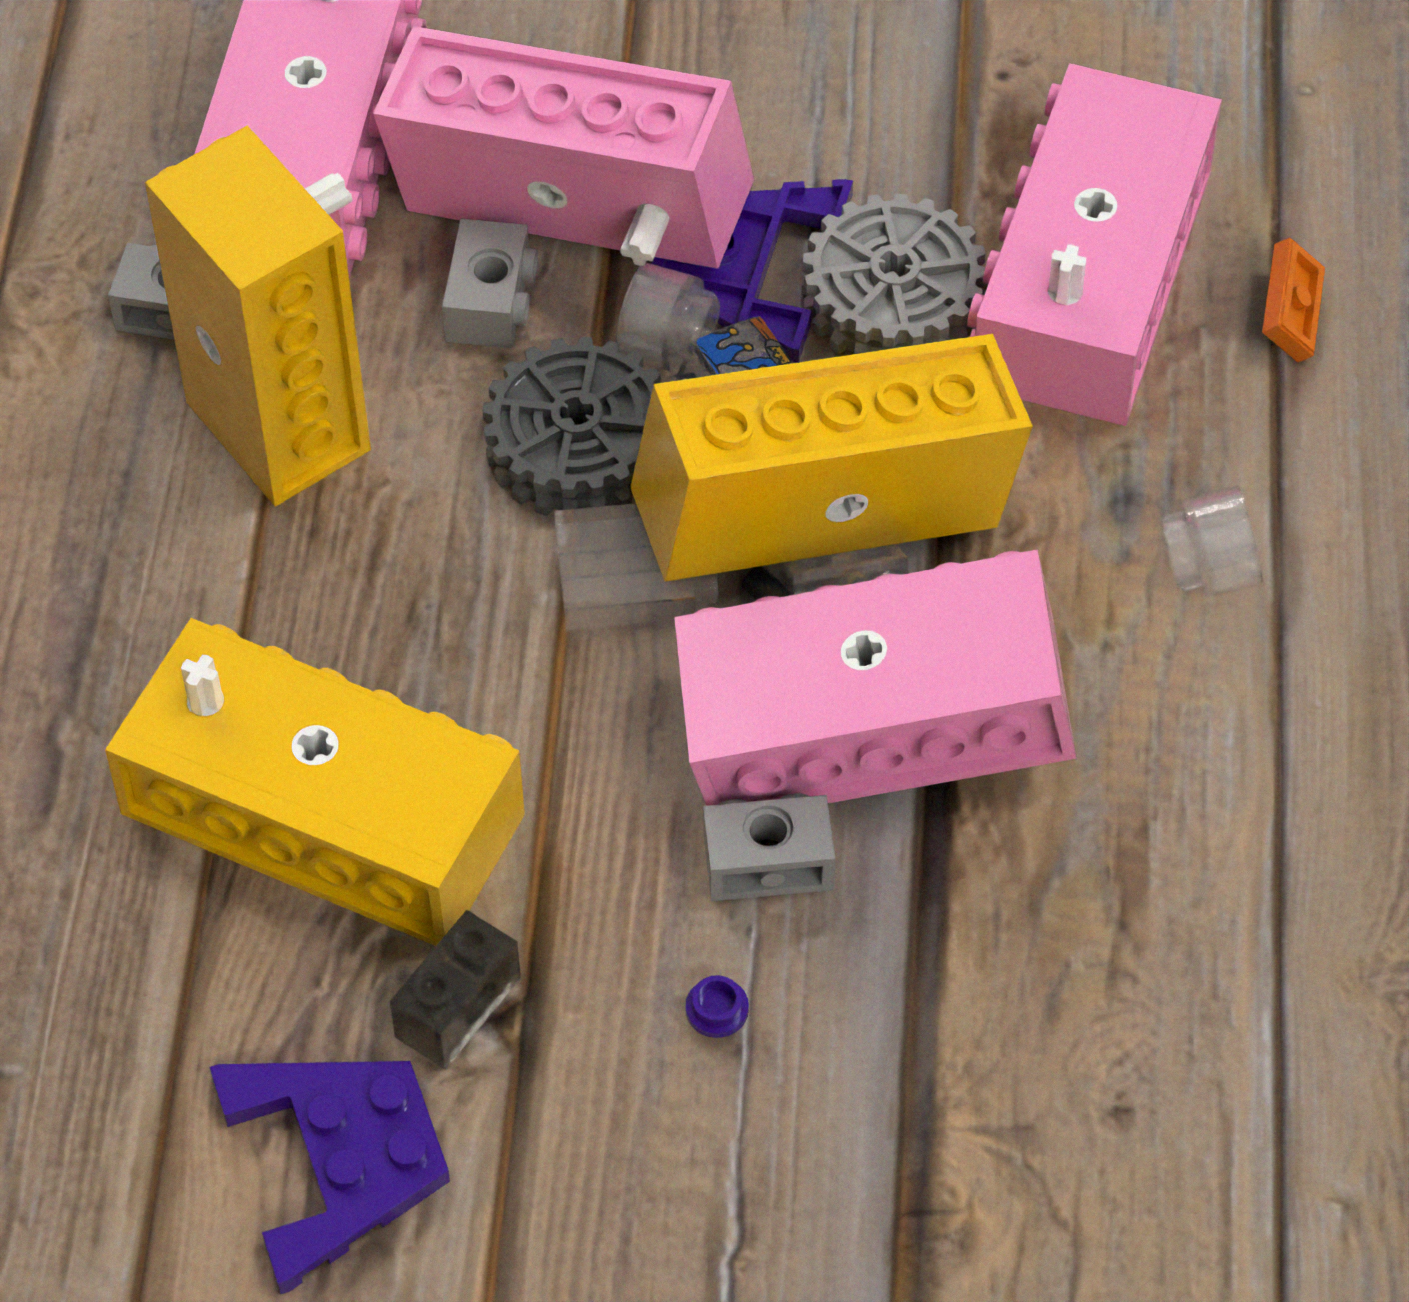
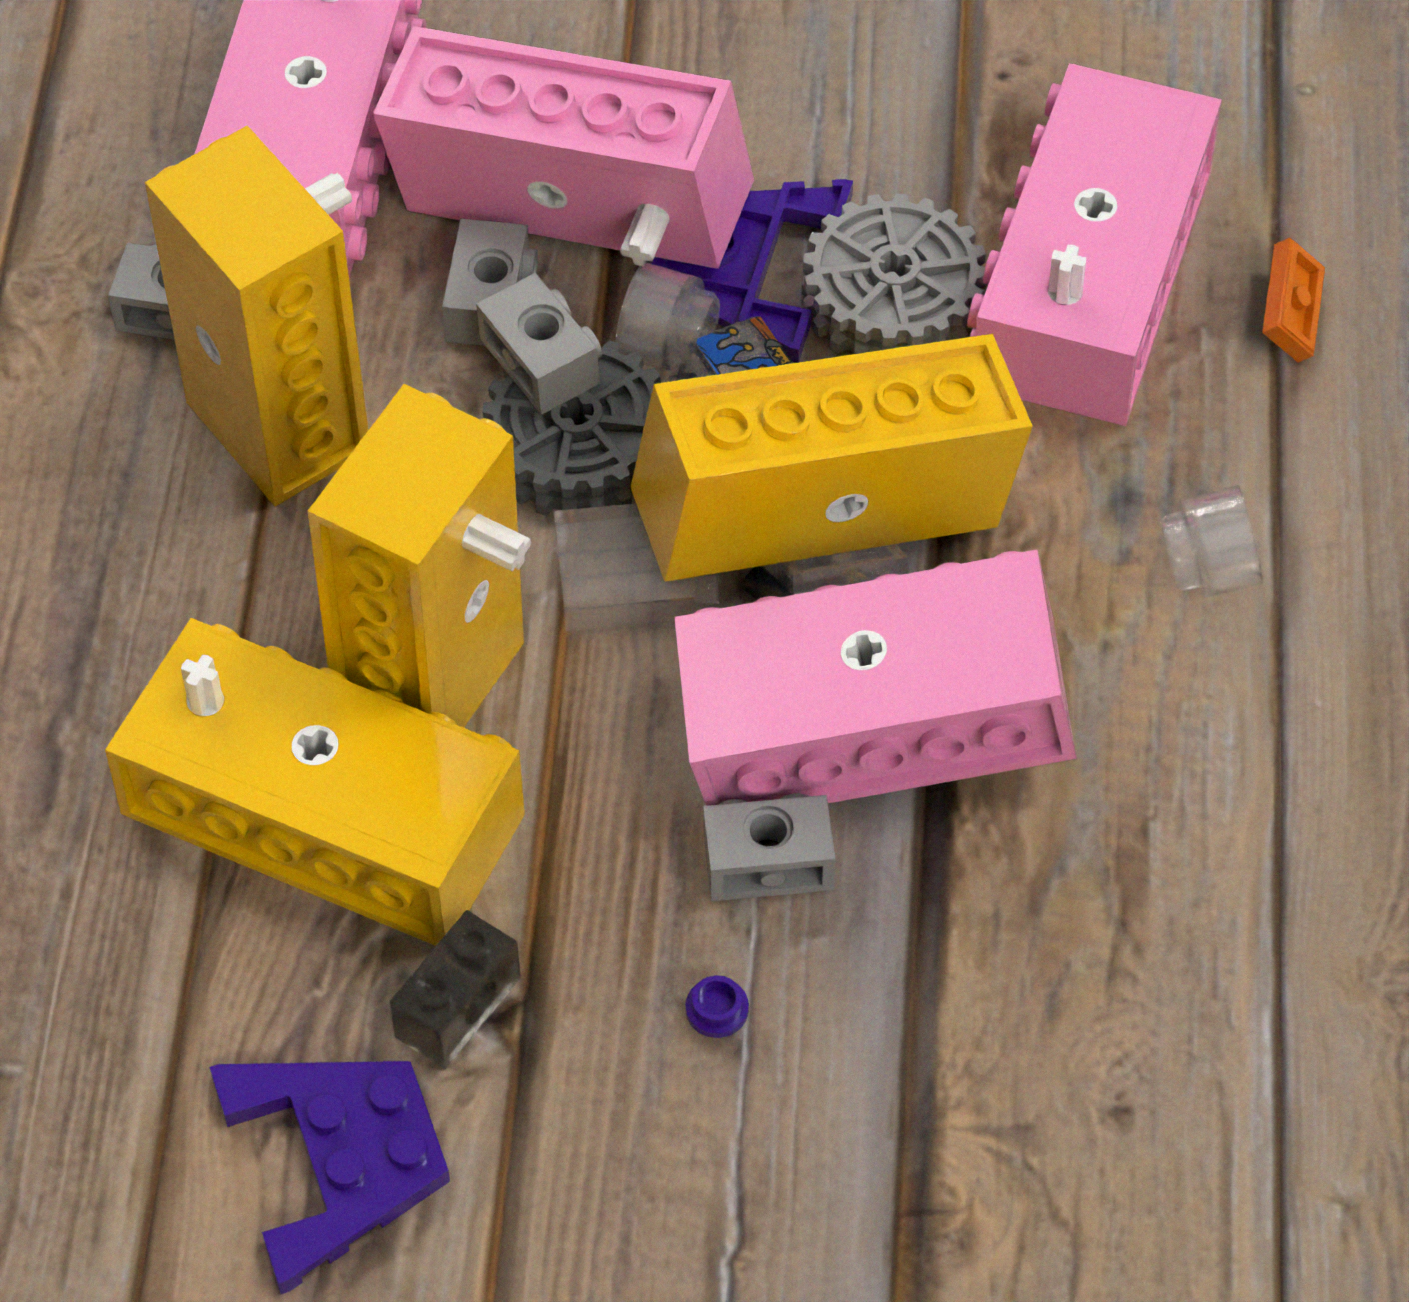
(422, 557): none -> yellow piece
(539, 342): none -> light grey brick

